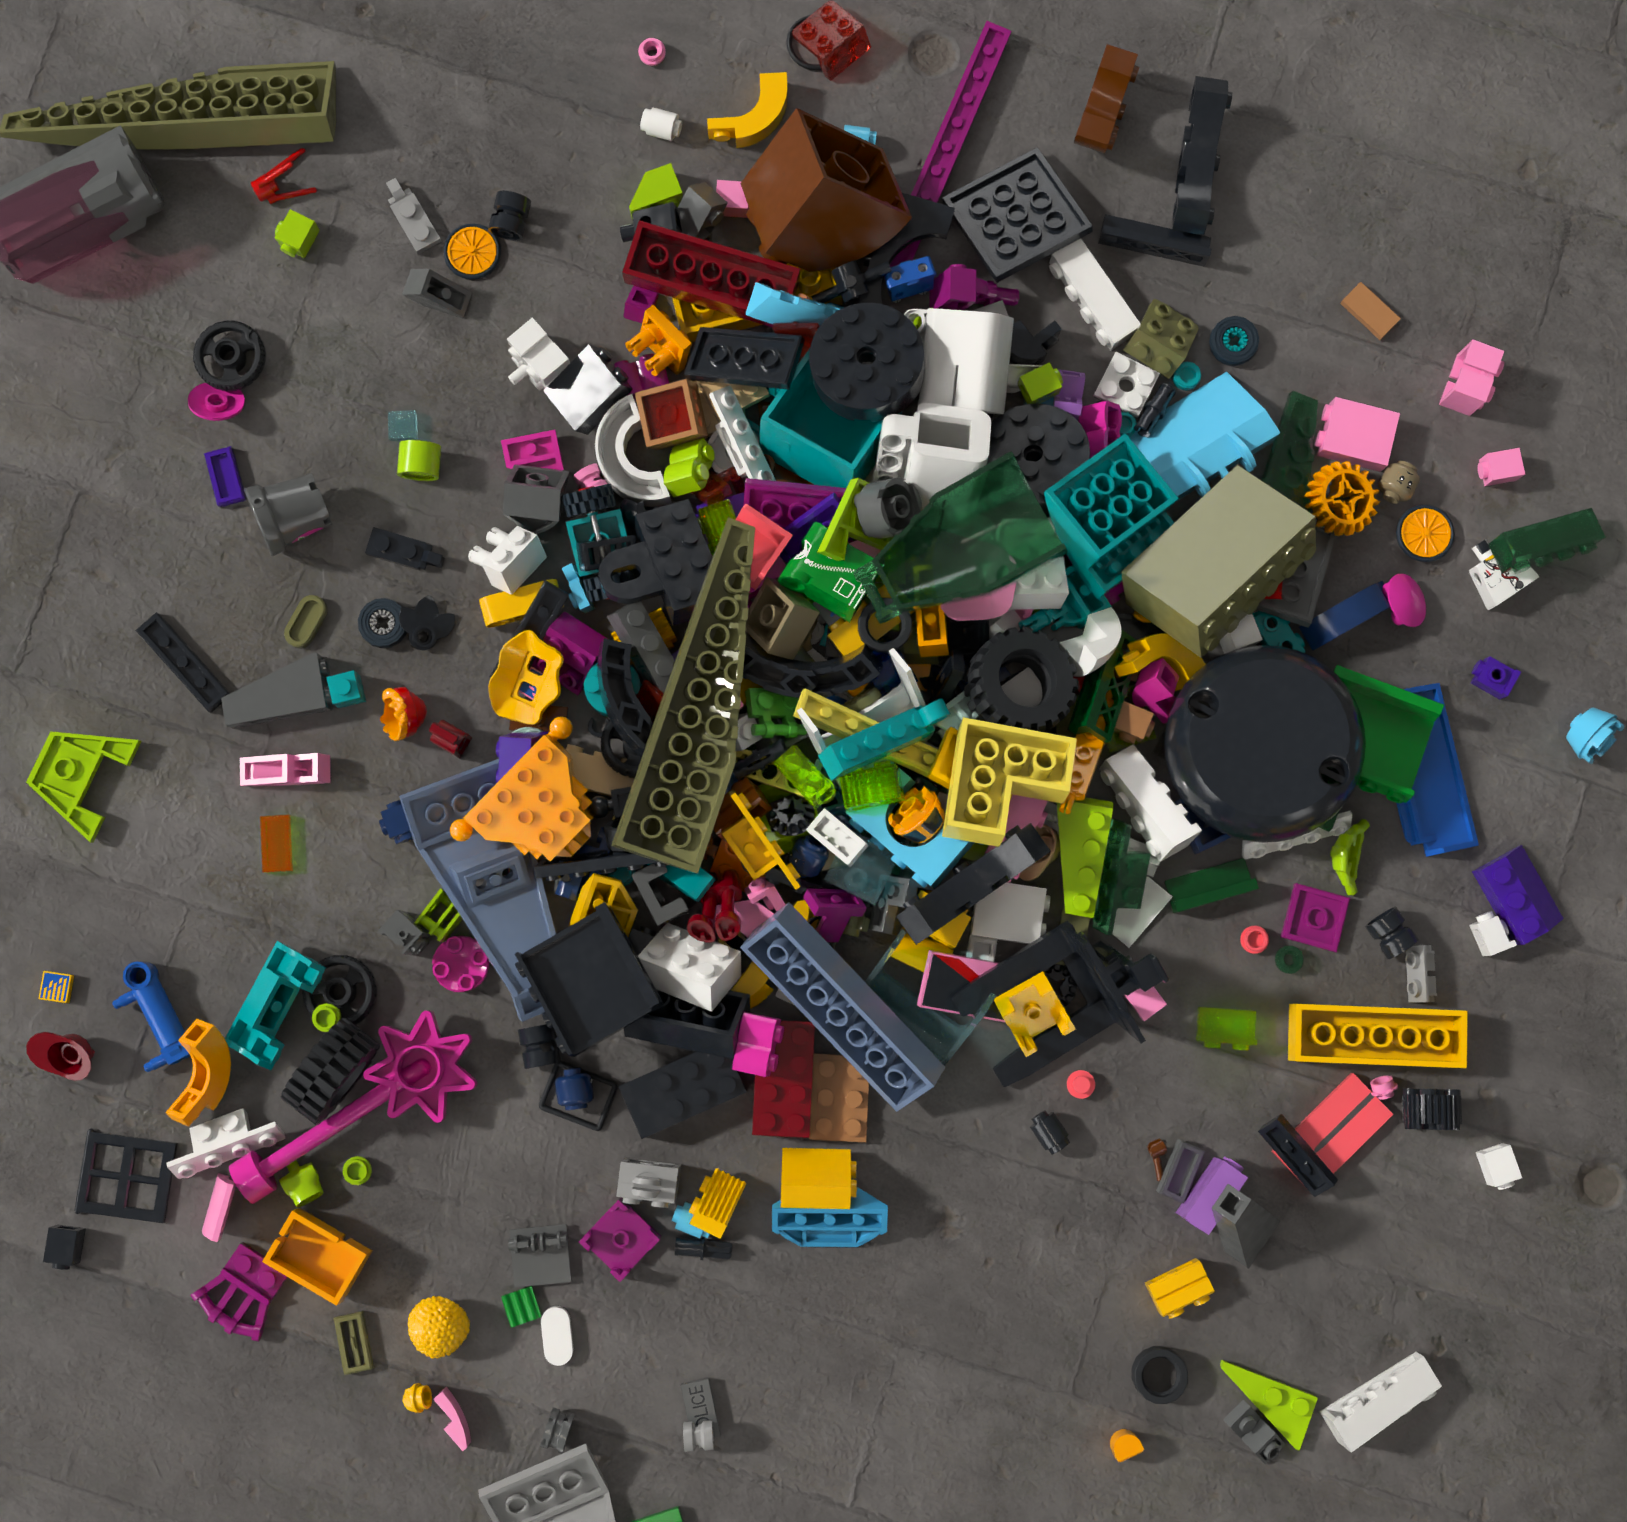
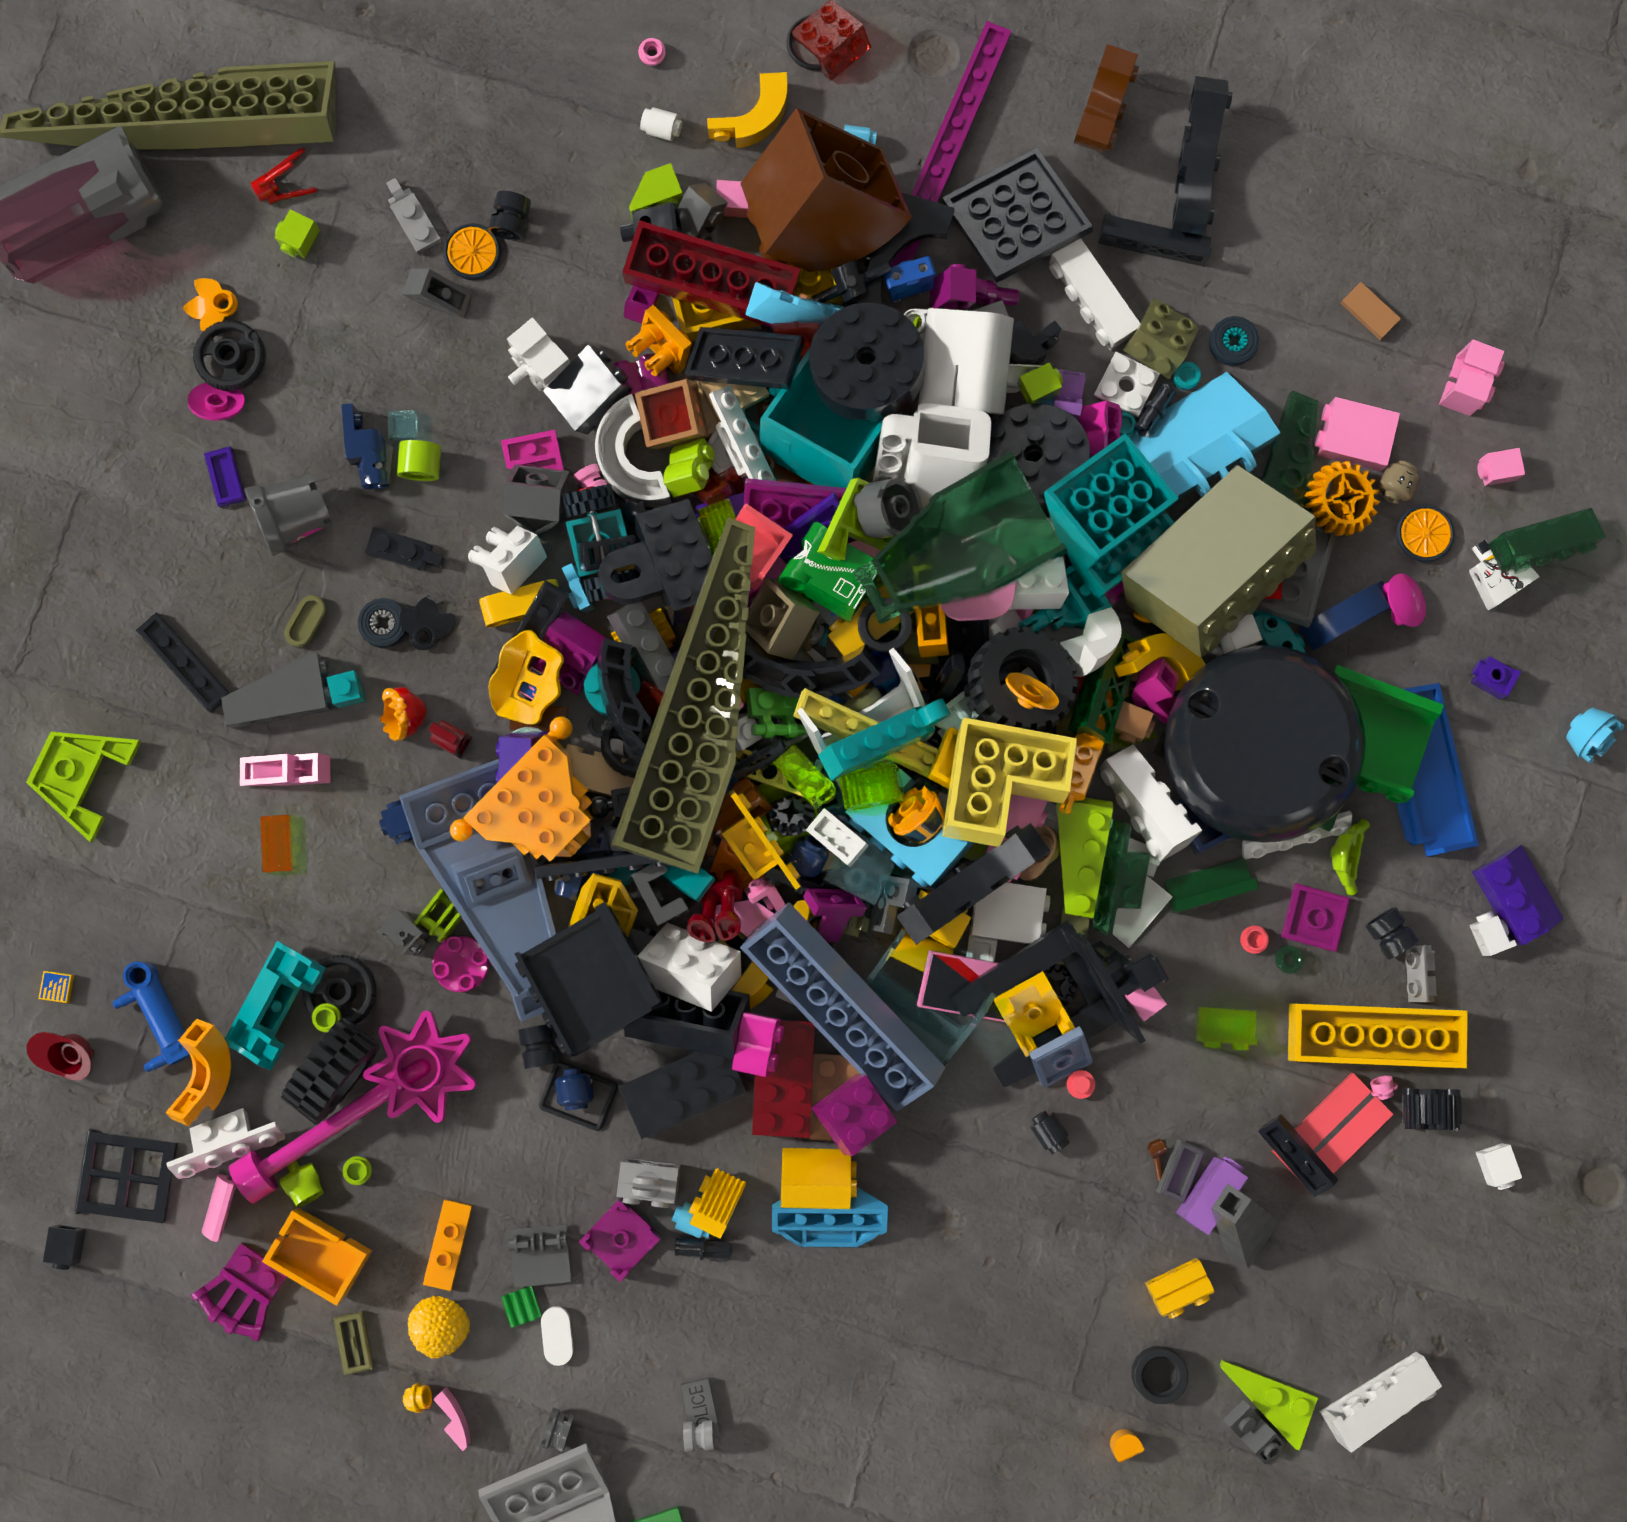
(207, 305): none -> light orange plate
(367, 449): none -> dark blue plate
(447, 1245): none -> light orange plate
(854, 1114): none -> magenta brick
(1031, 692): none -> light orange dish
(1061, 1057): none -> sand blue plate

